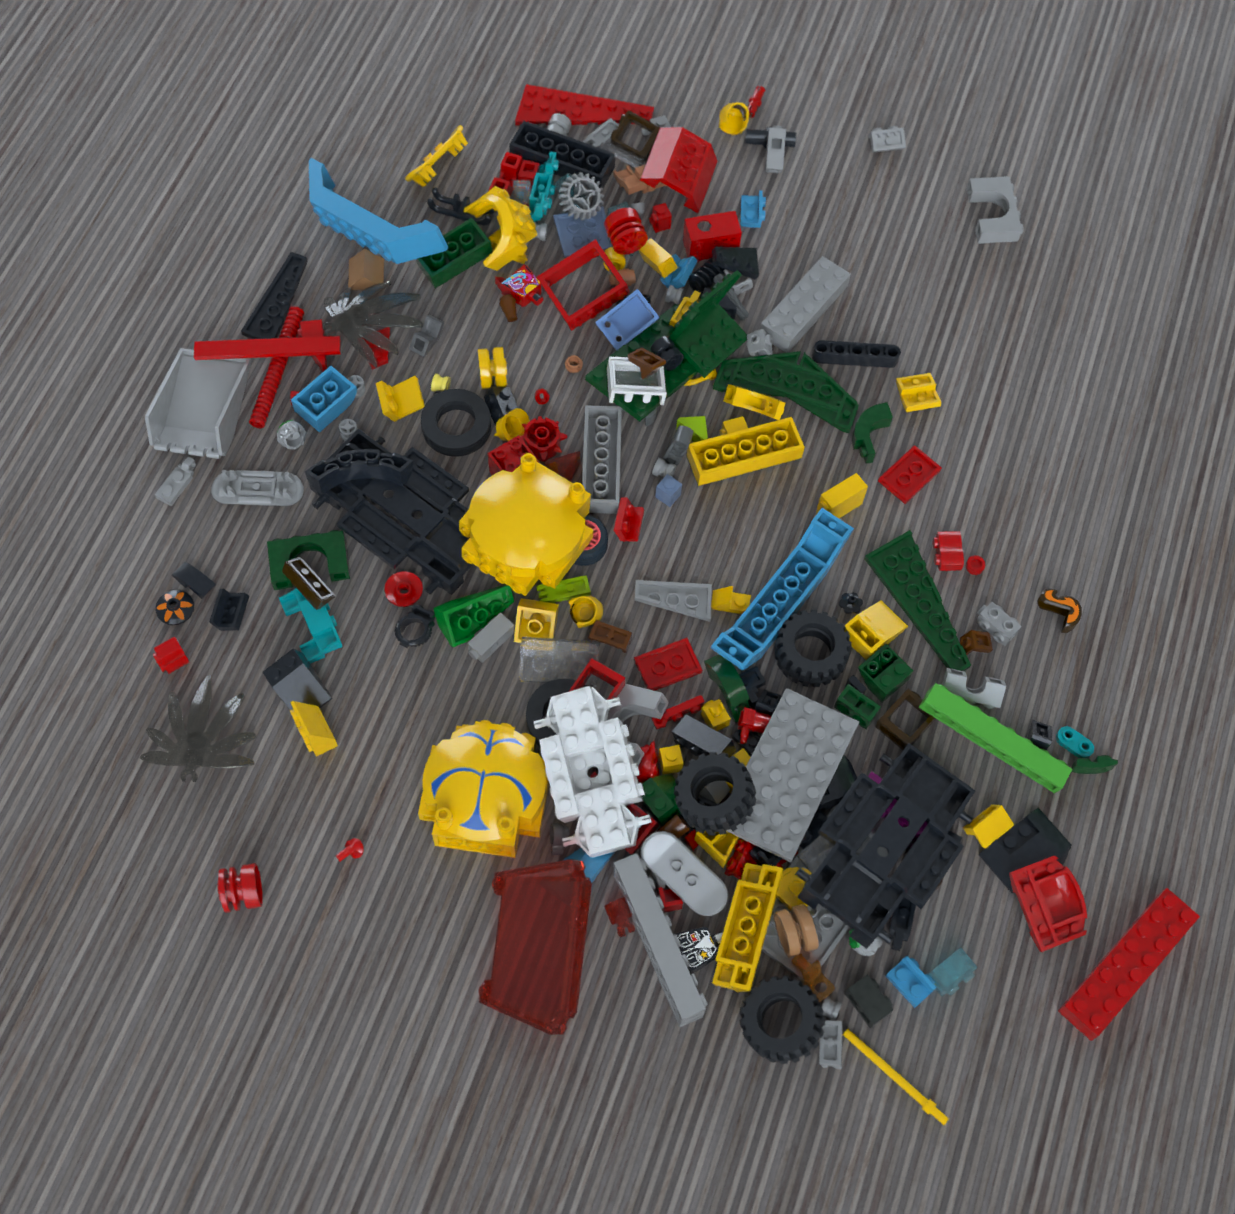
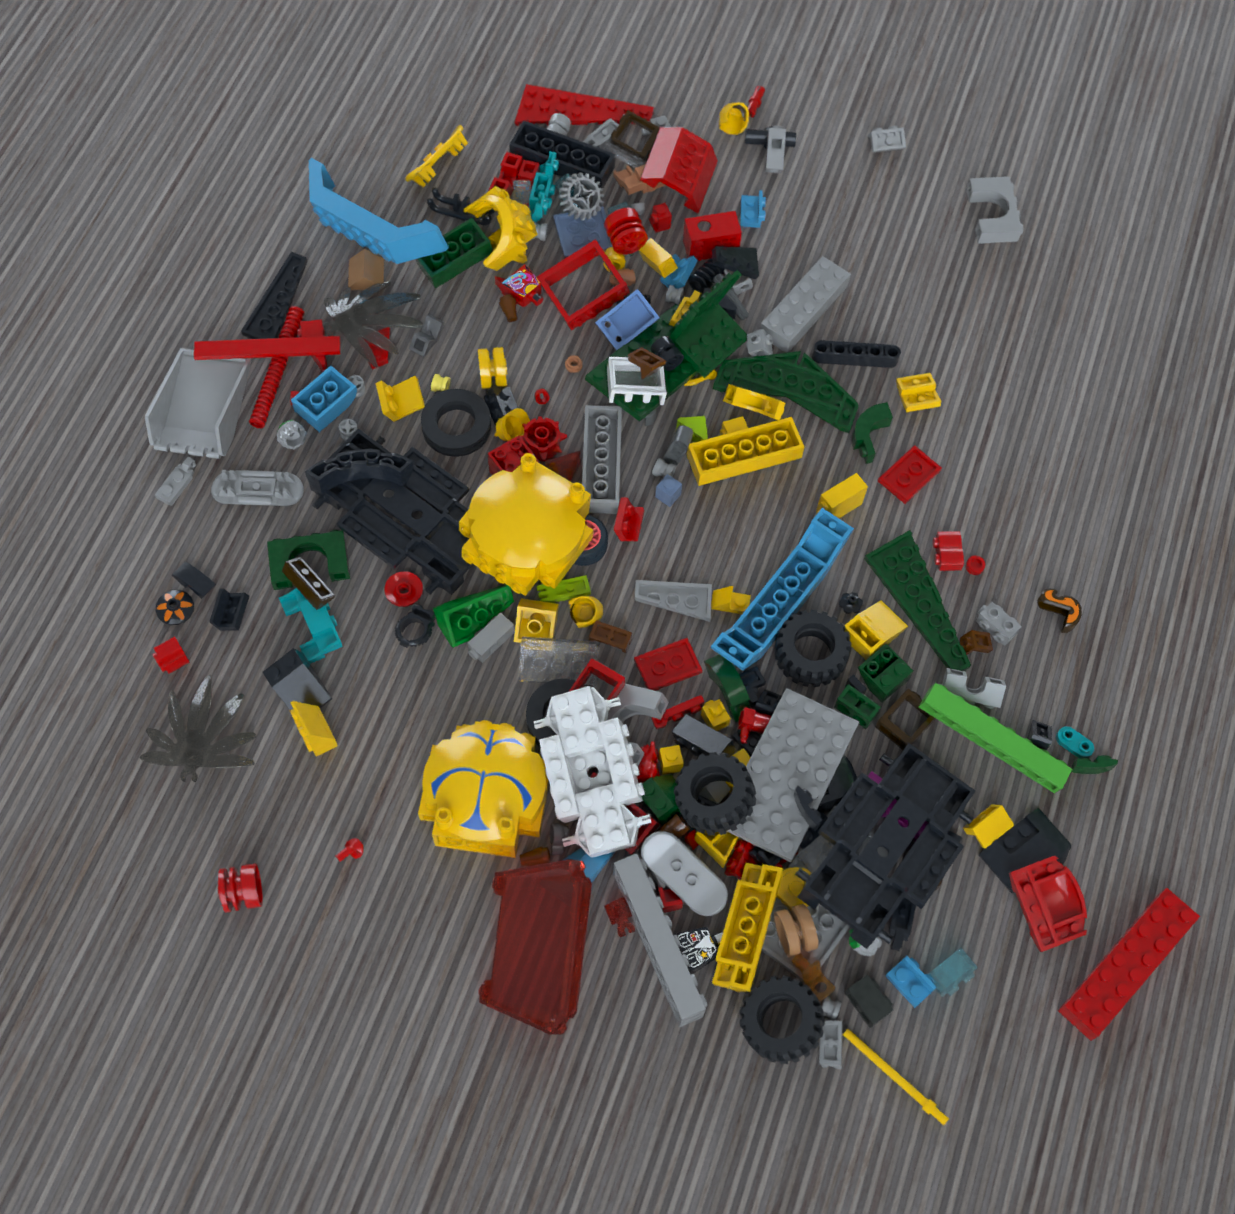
(535, 857): none -> reddish brown cone
(804, 801): none -> black slope

